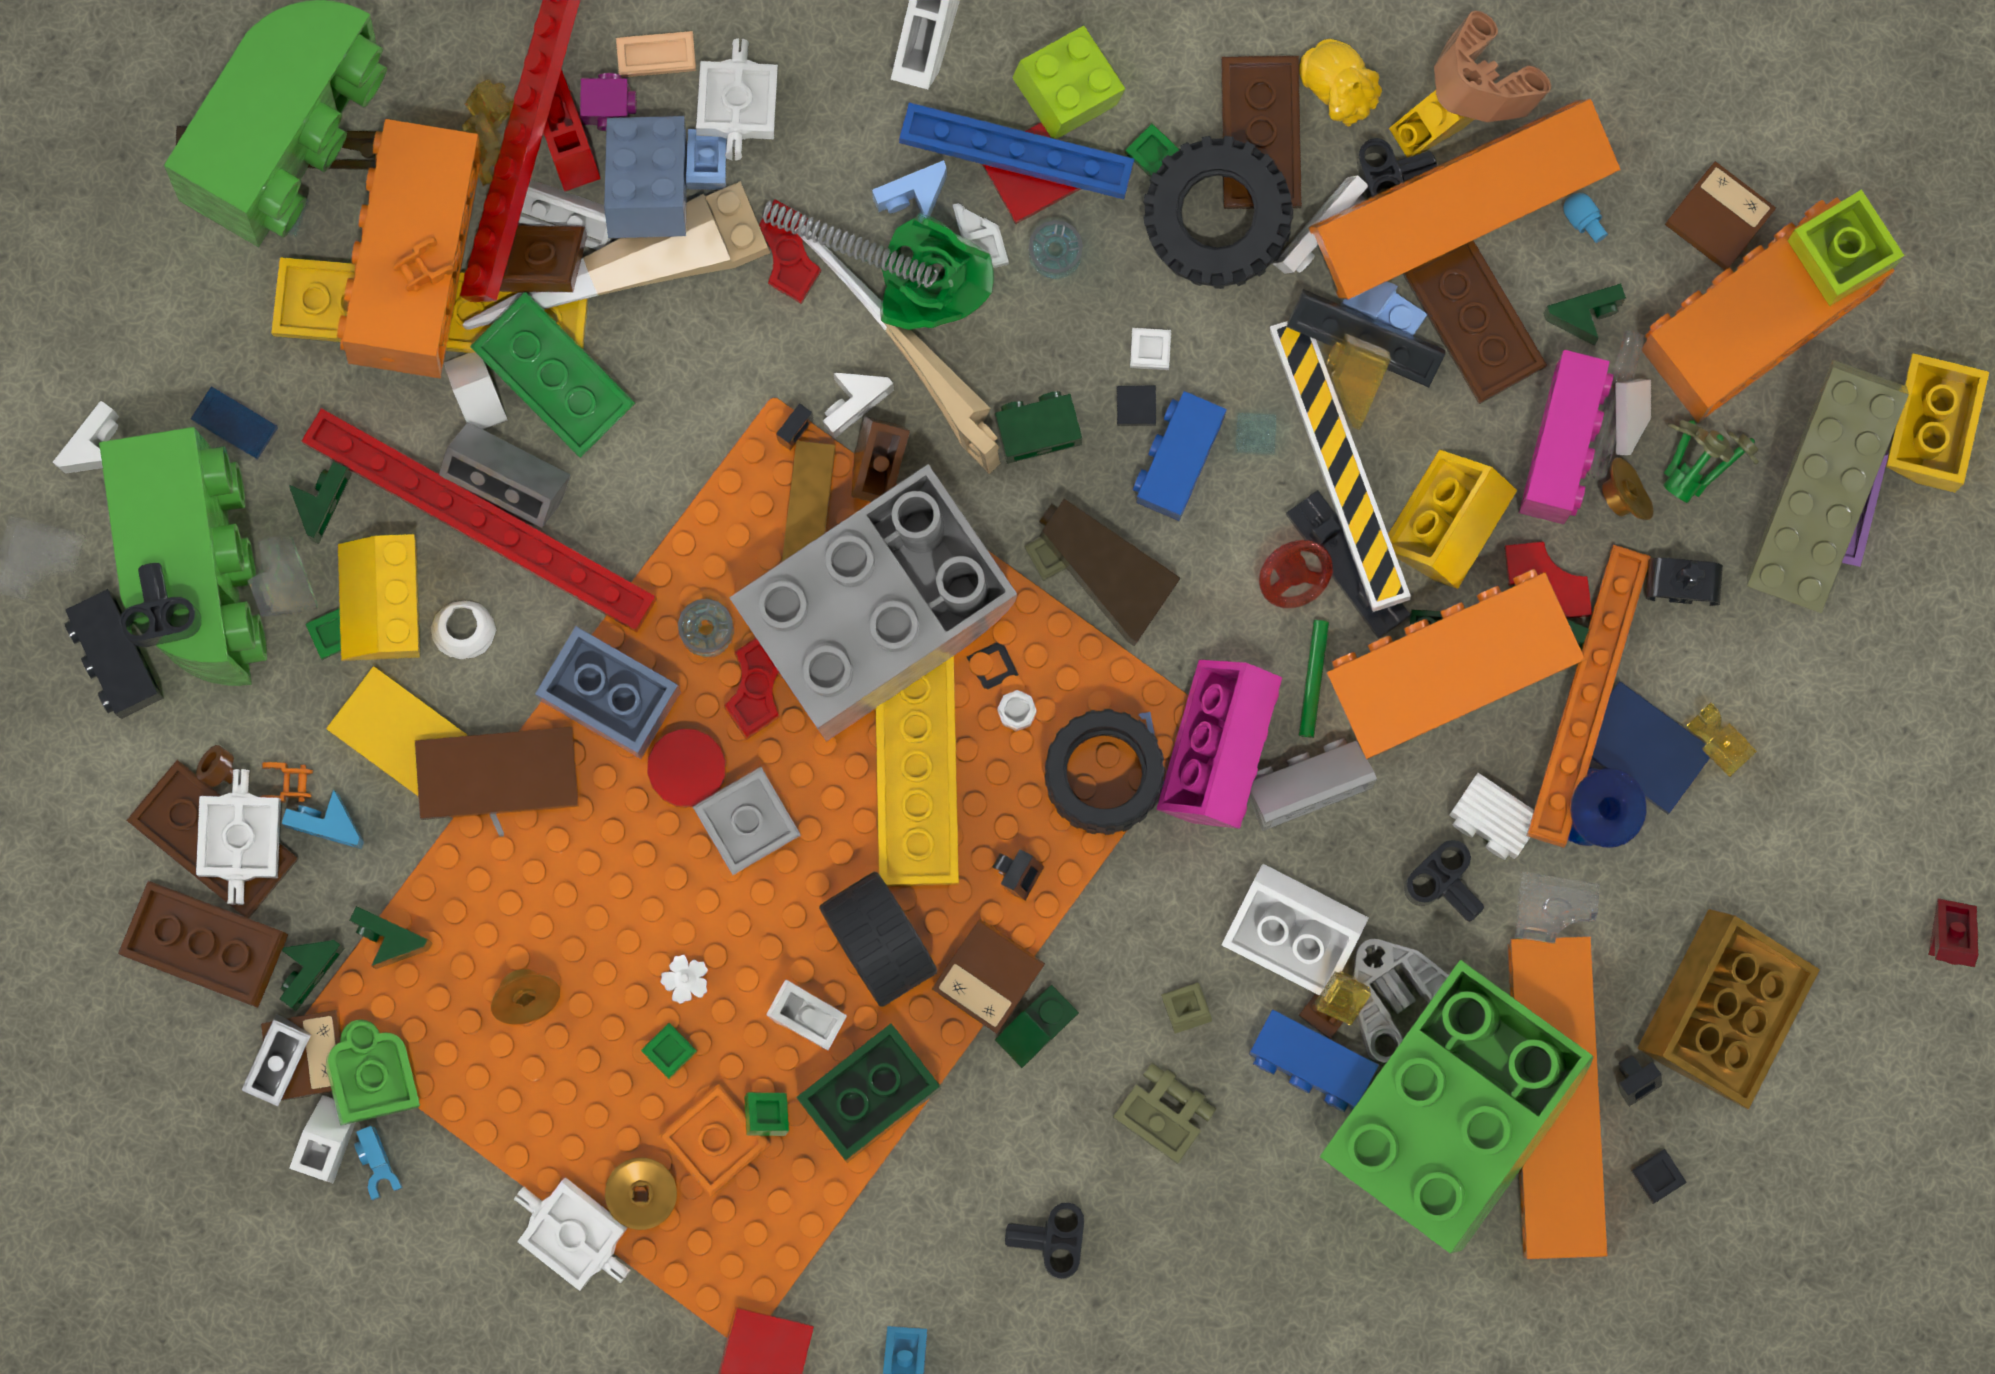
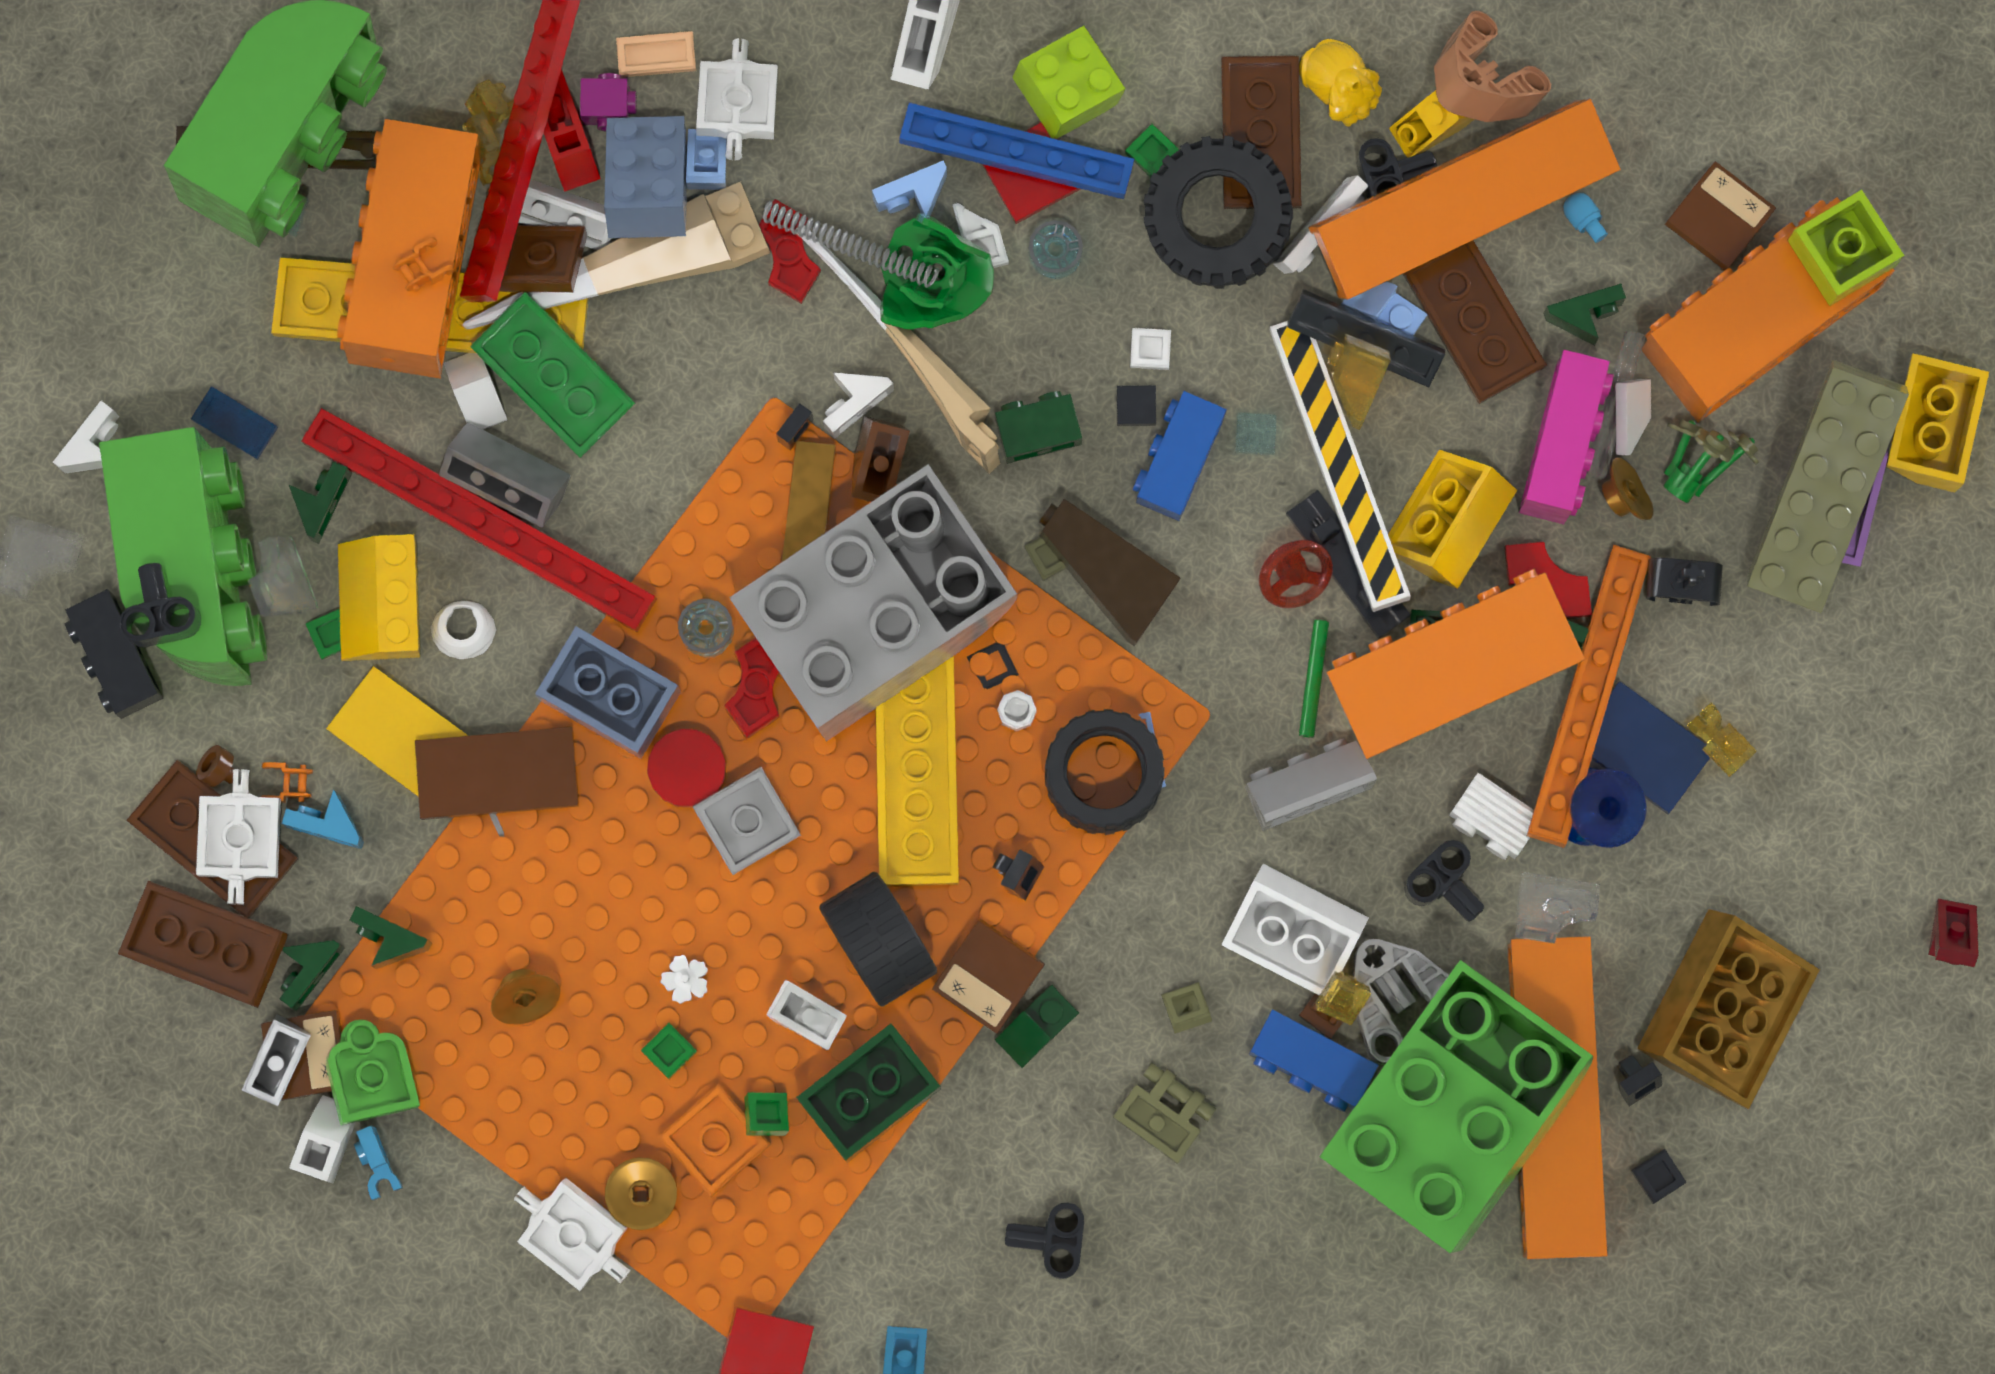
(1219, 743): dark pink brick -> none

